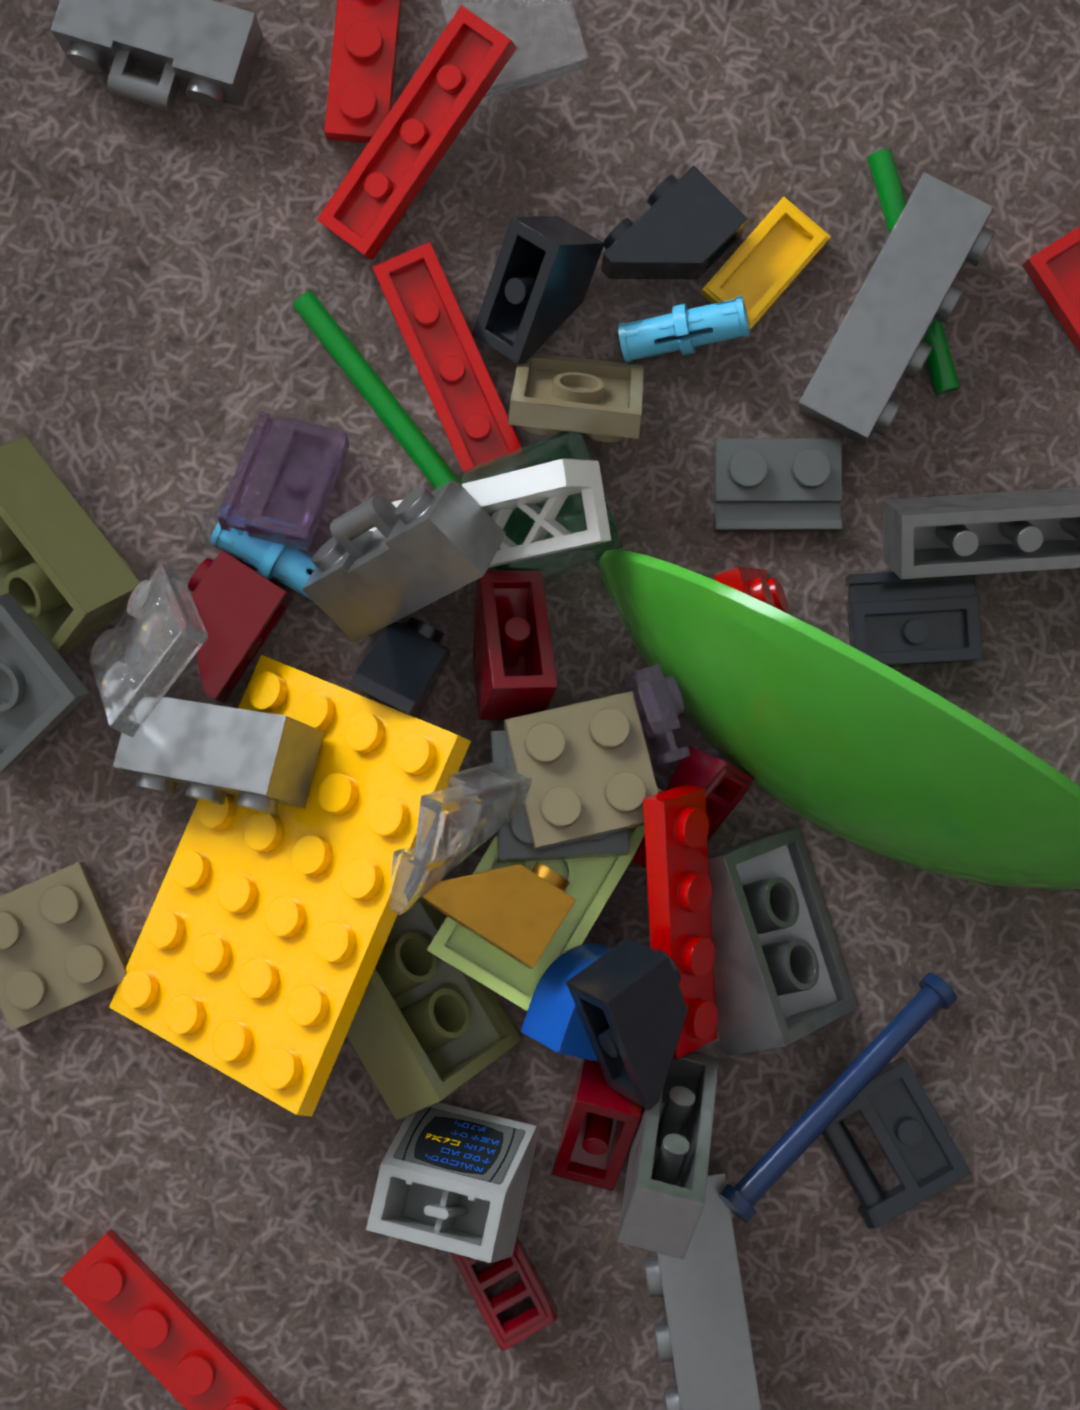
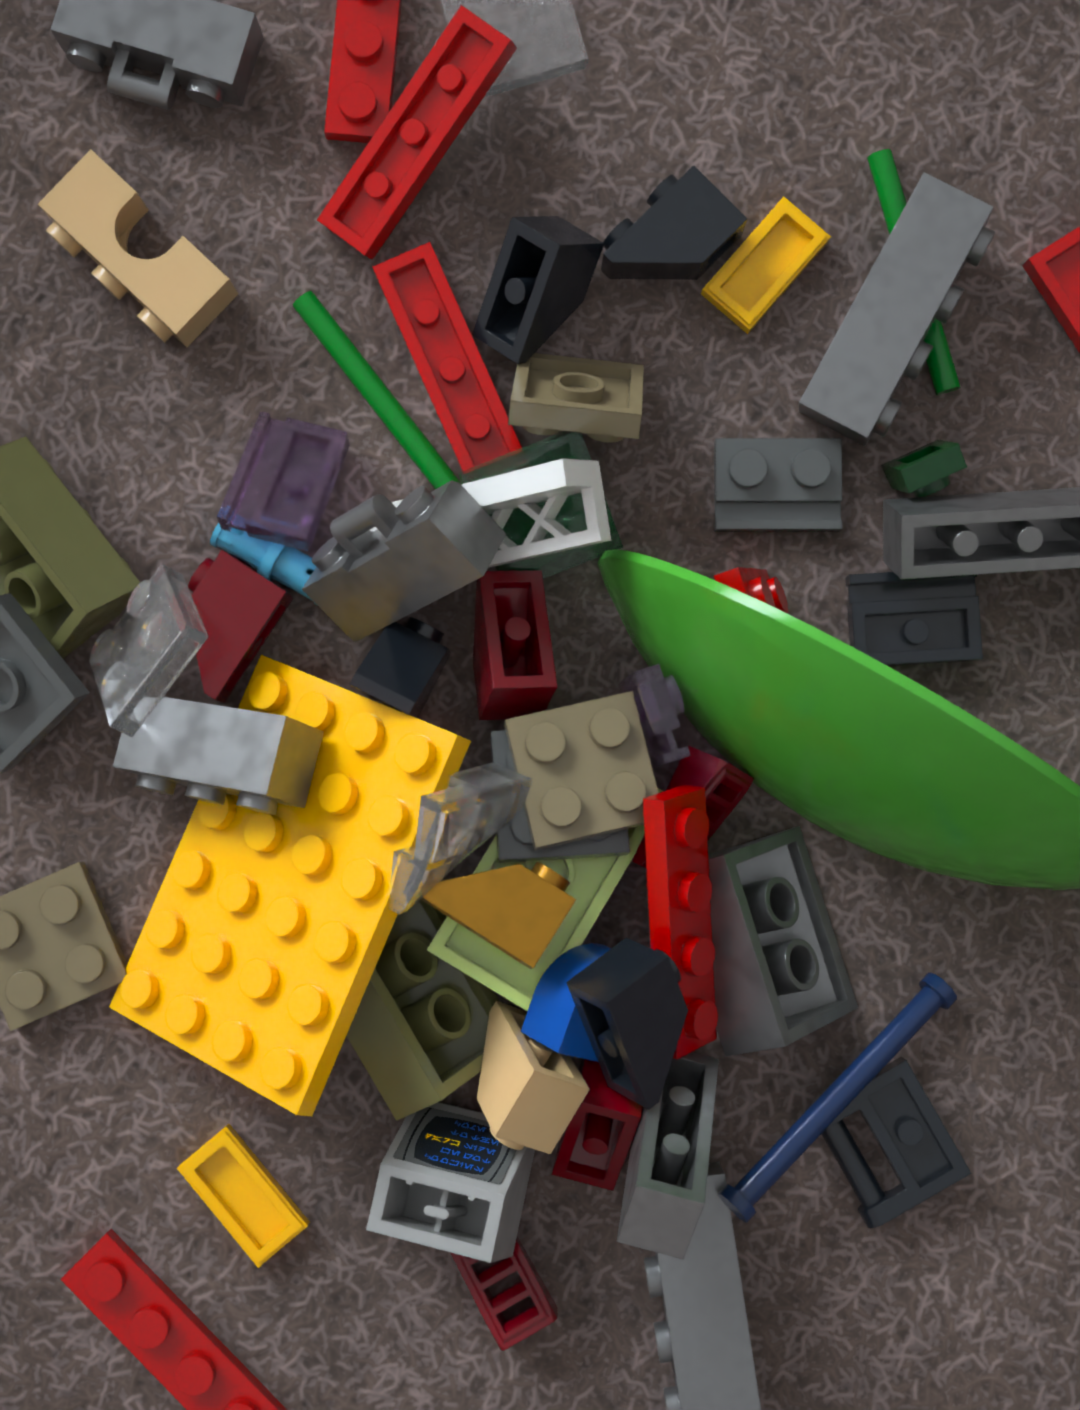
(95, 214): none -> tan arch
(243, 1195): none -> yellow tile
(525, 1086): none -> tan slope
(684, 329): medium azure pin -> none
(925, 468): none -> dark green plate

